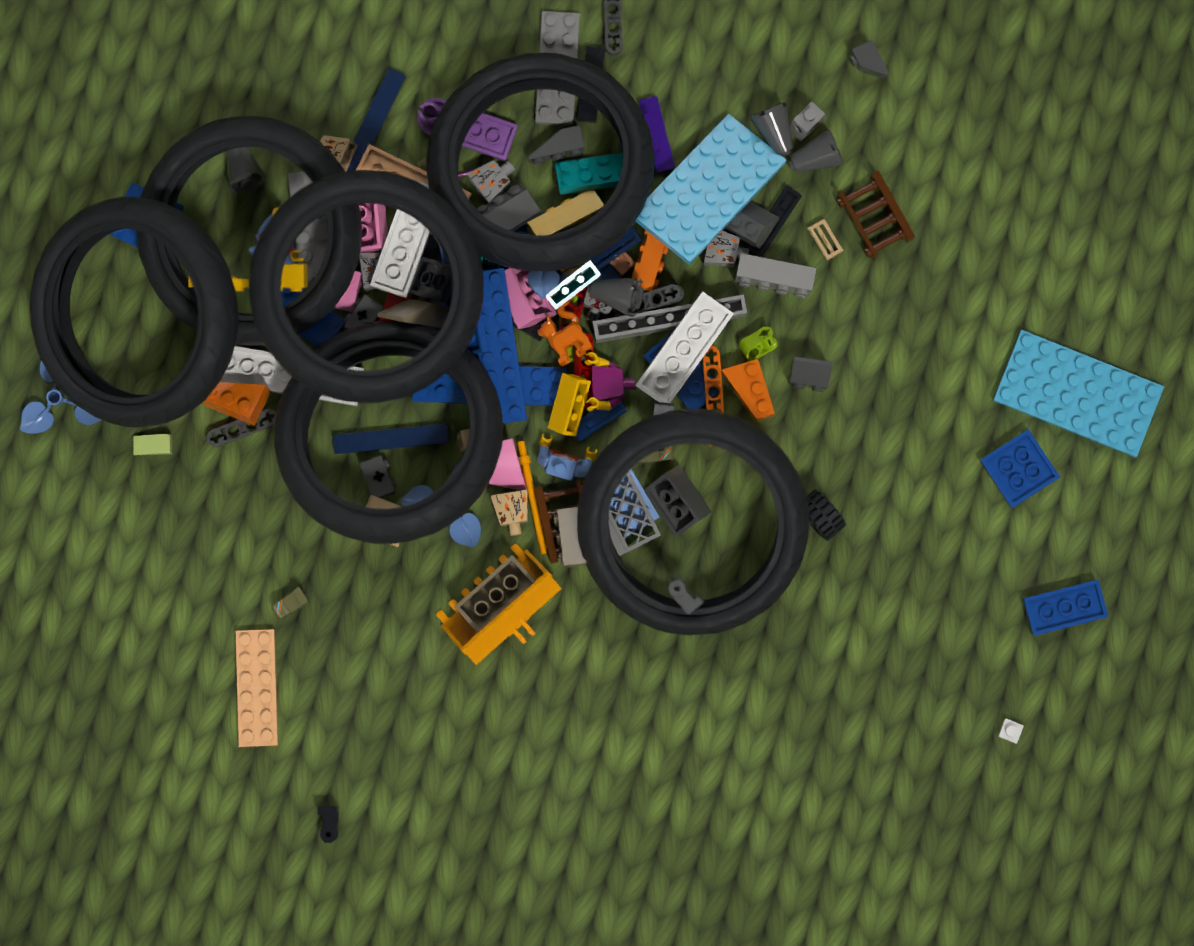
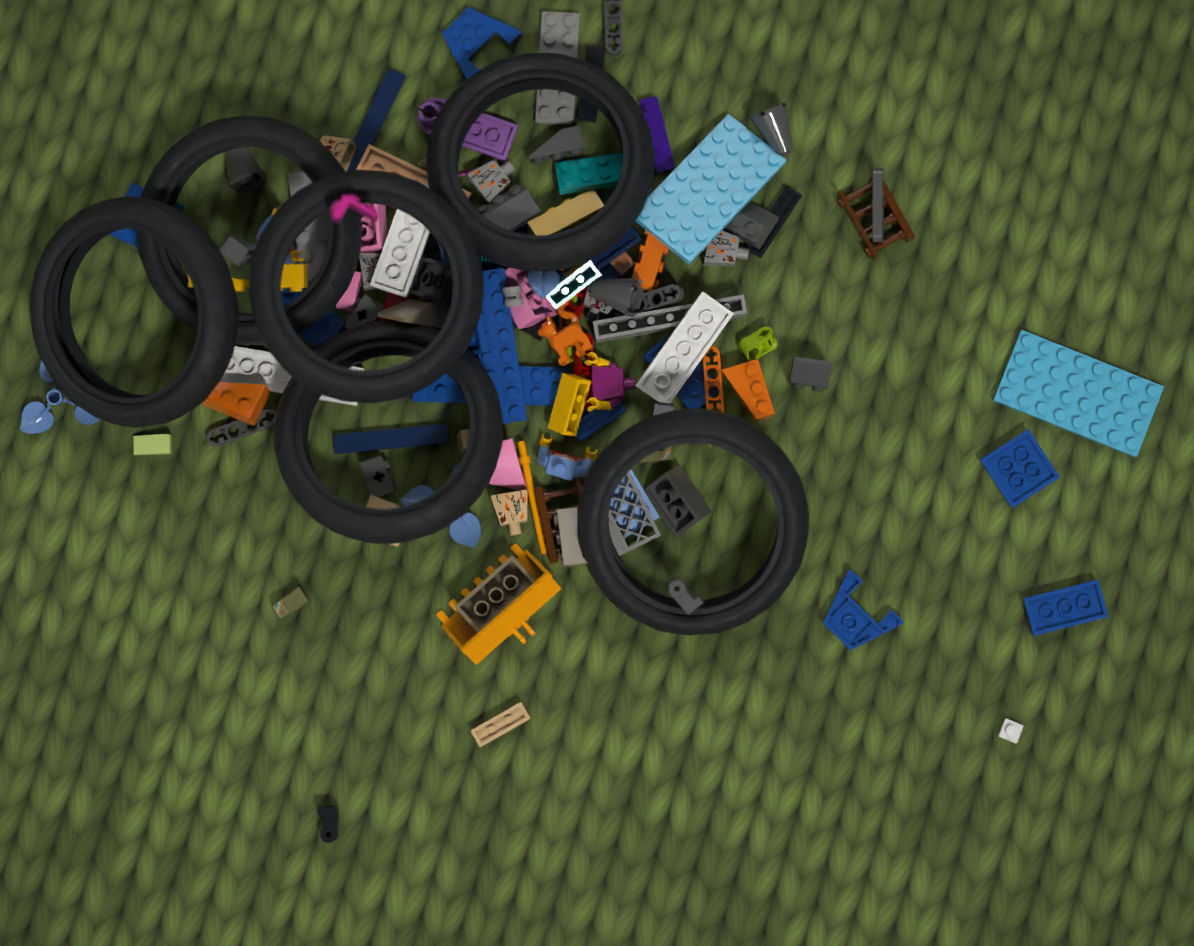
(238, 250): none -> dark grey brick
(256, 688): light nougat plate -> none
(351, 201): none -> dark pink bracket
(470, 33): none -> blue wing
(500, 724): none -> tan plate
(512, 296): none -> light grey wheel
(775, 275): light grey brick -> none
(807, 121): light grey torso -> none
(817, 154): dark grey cone -> none
(823, 515): black tyre -> none
(833, 253): tan tile -> none
(851, 622): none -> blue wing
(868, 60): dark grey slope -> none
(878, 204): none -> dark grey beam

